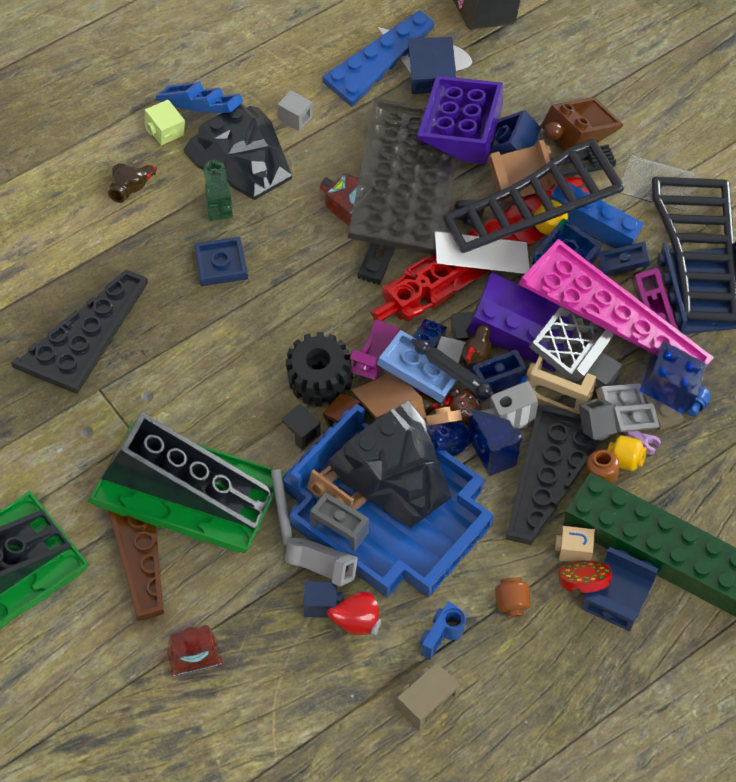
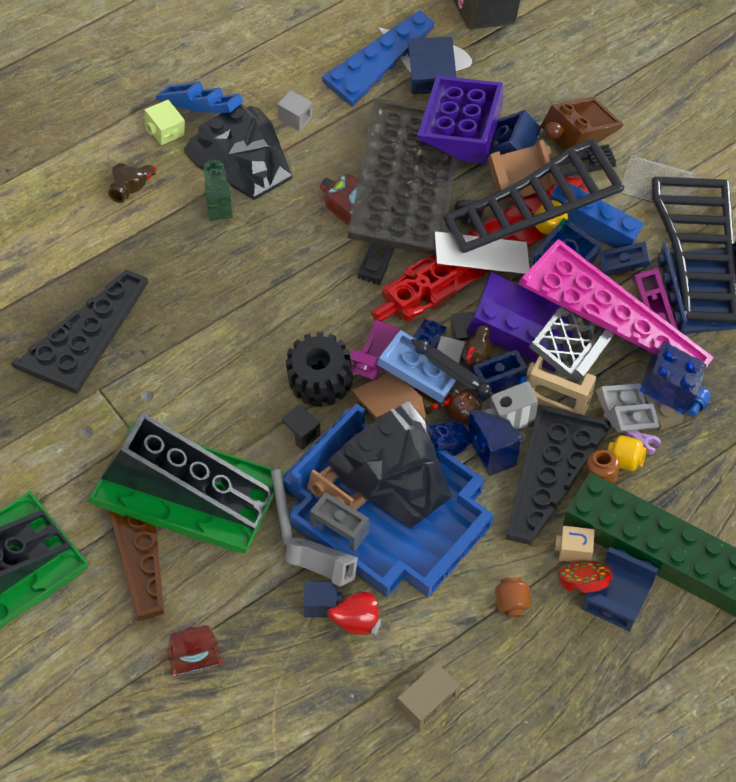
(220, 261): dark blue tile -> none
(338, 407): reddish brown panel -> none
(432, 638): blue plate -> none
(443, 415): light nougat plate -> none
(597, 419): dark grey brick -> none
(606, 371): dark grey brick -> none

